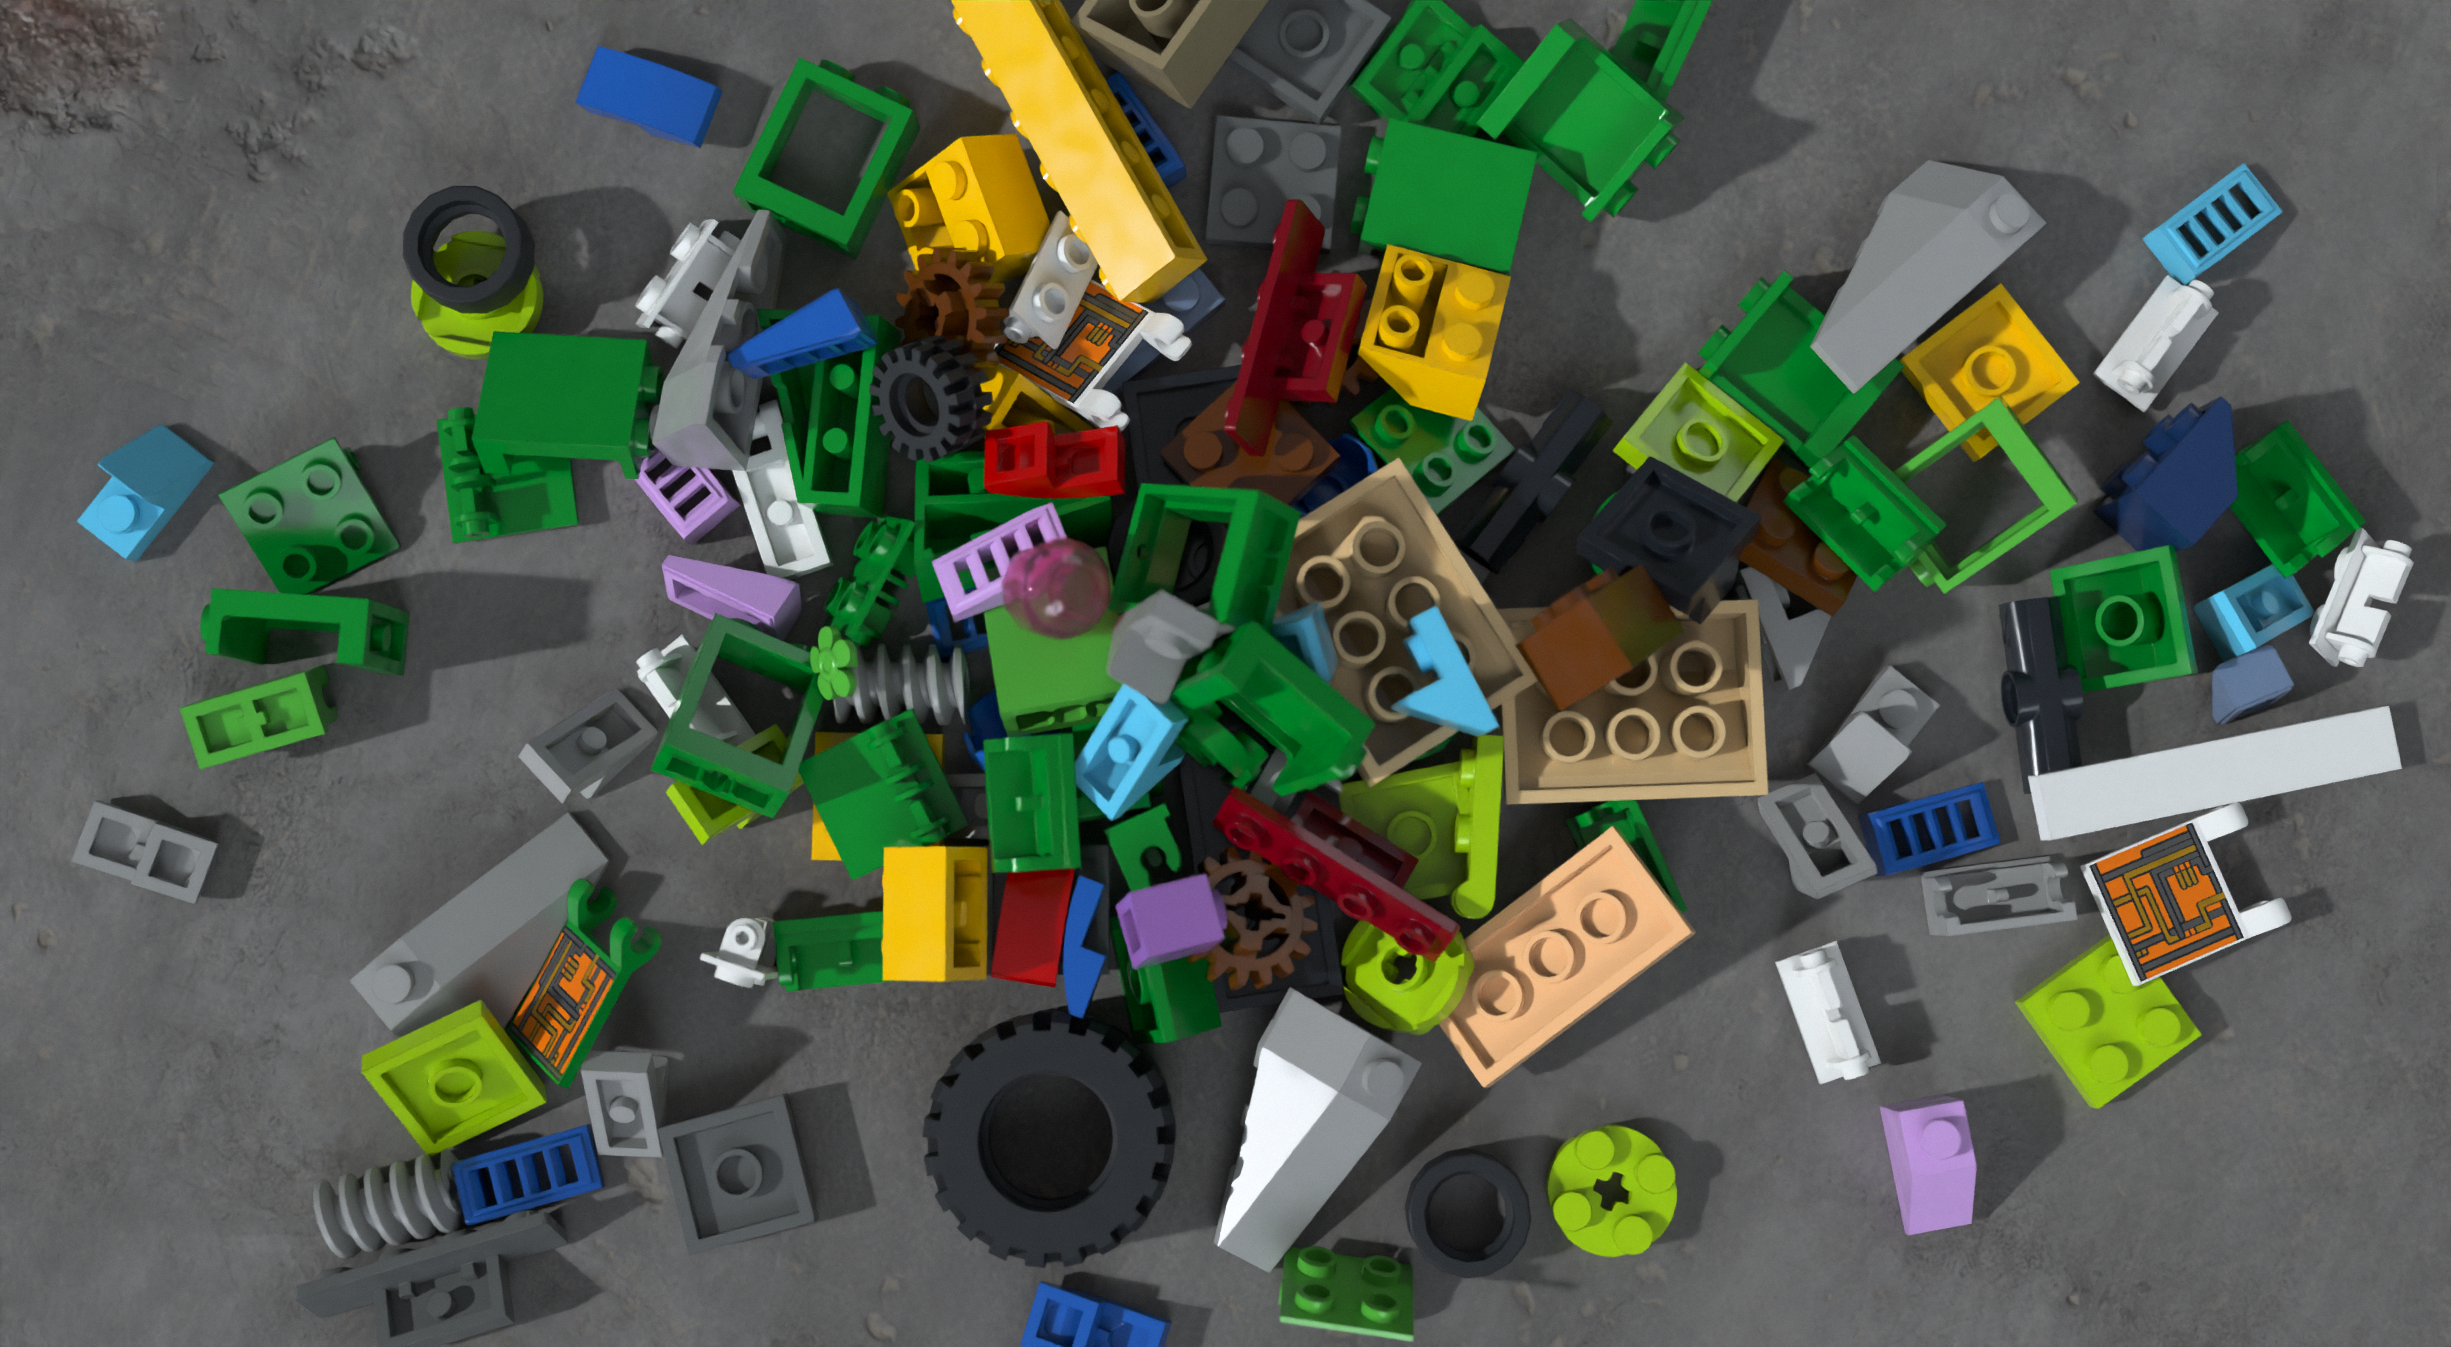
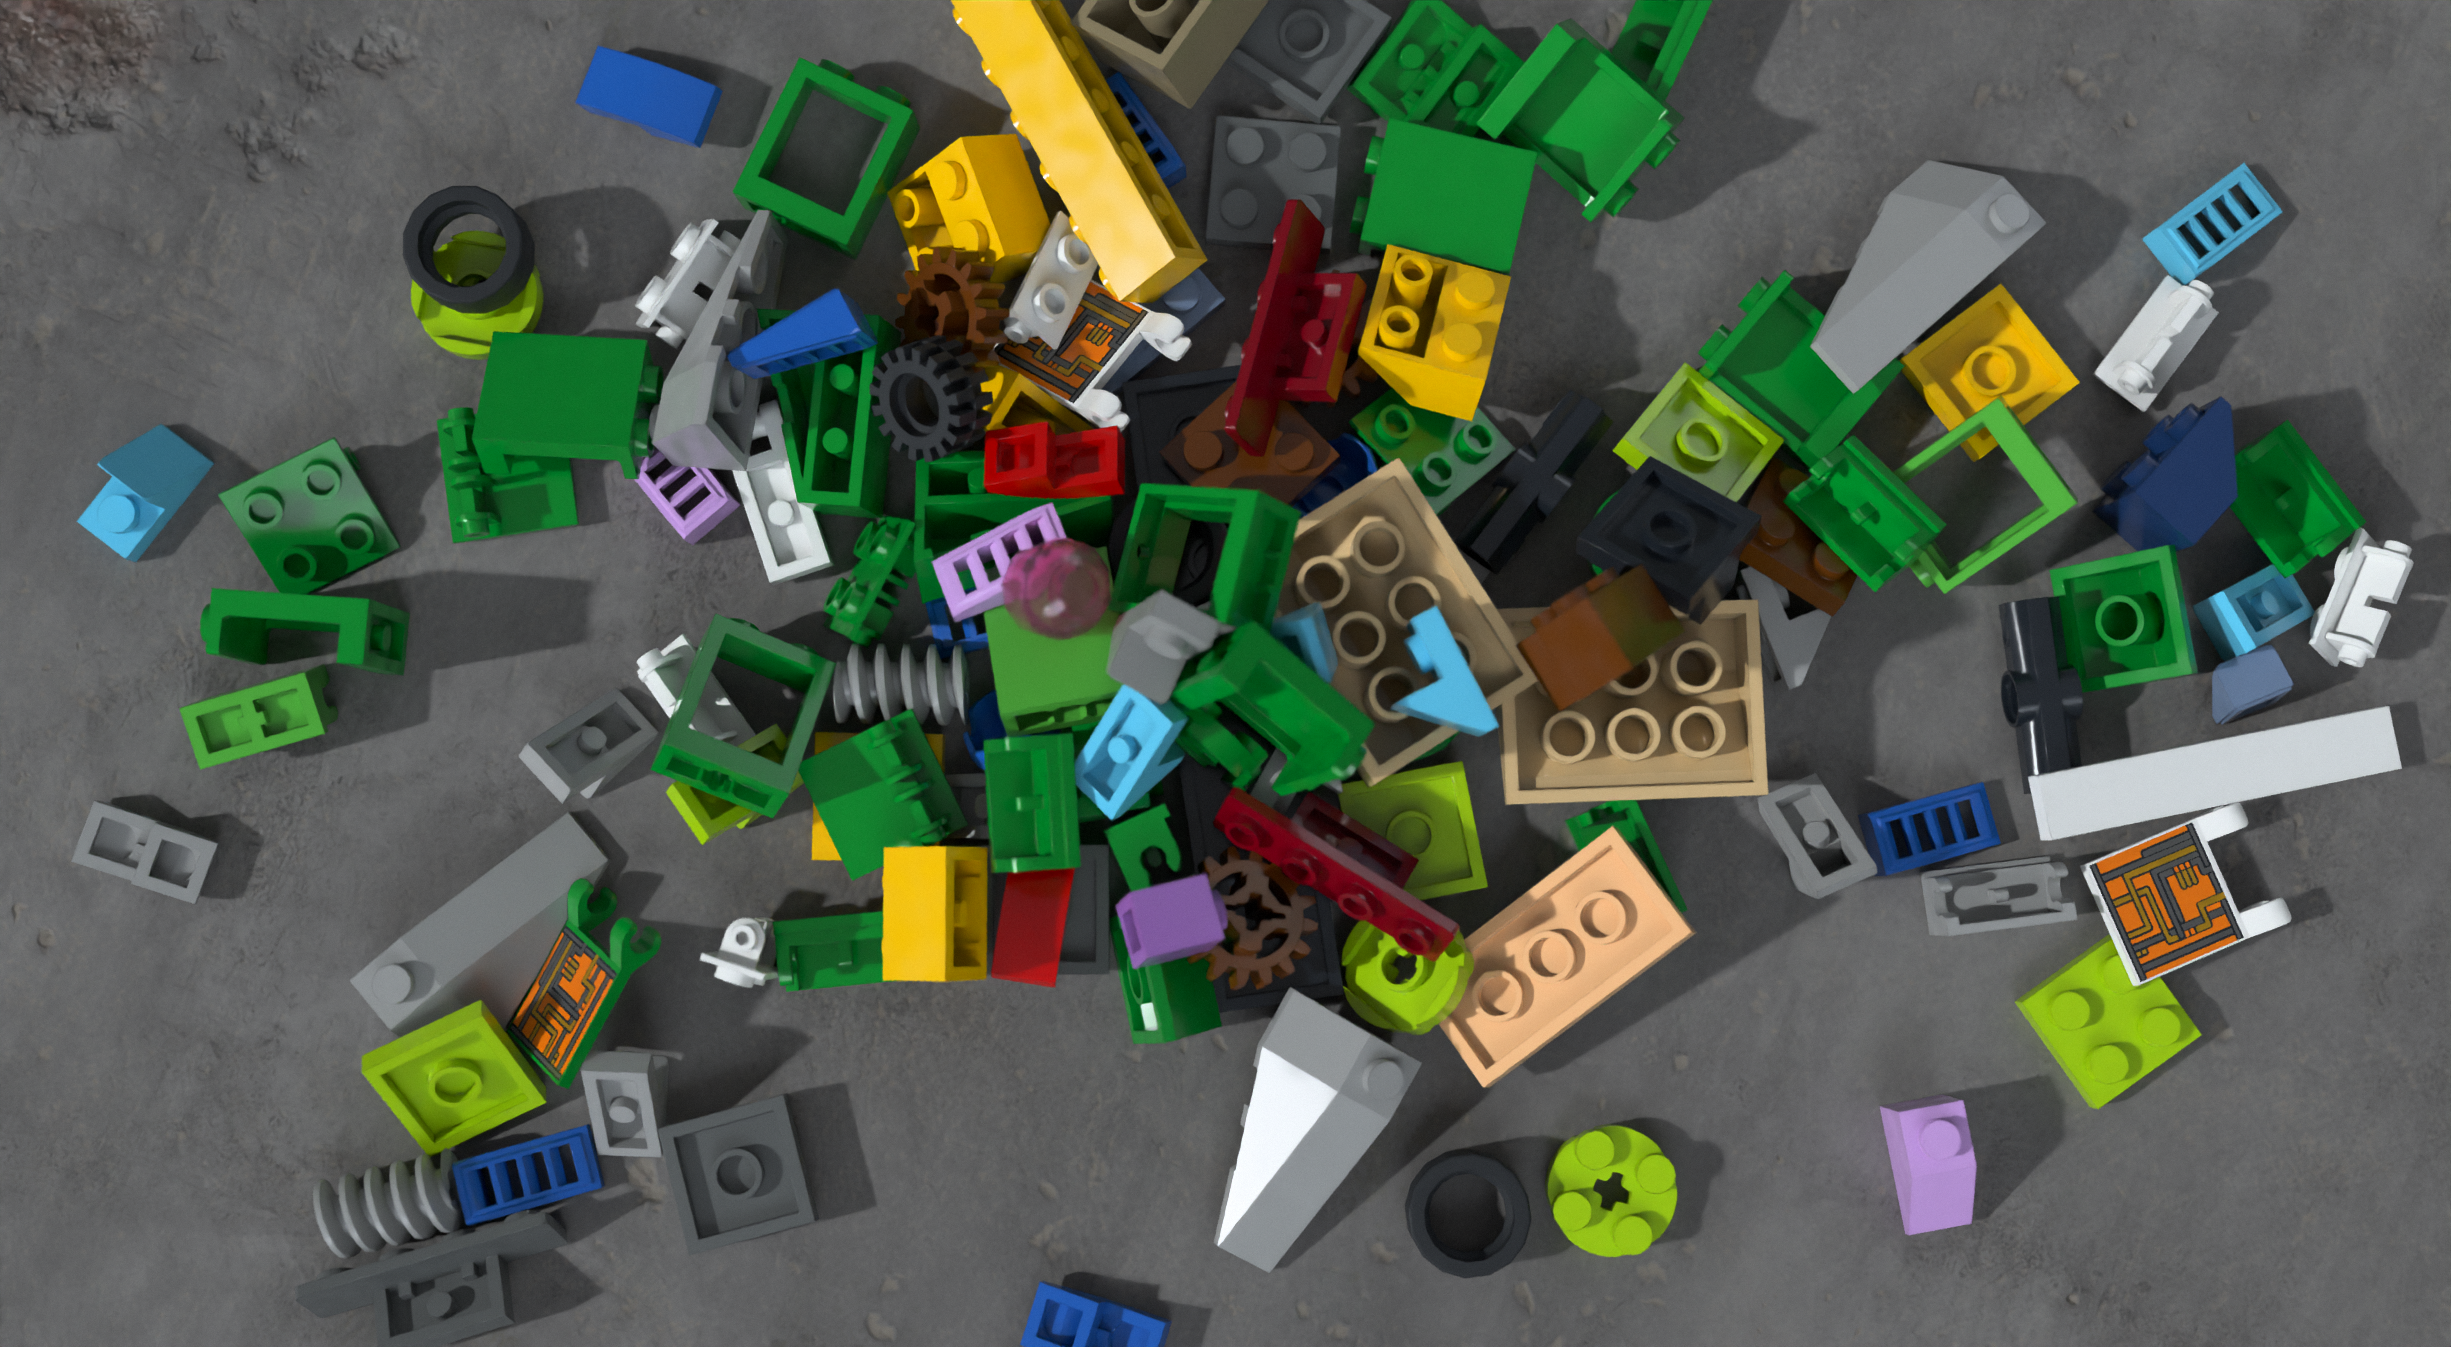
(710, 588): lavender slope -> none
(833, 661): bright green plant -> none
(1031, 1225): black tyre -> none
(1082, 964): blue slope -> none
(1347, 1293): bright green hinge -> none
(1479, 829): lime plate -> none
(1828, 1013): white hinge -> none
(1873, 735): light grey slope -> none

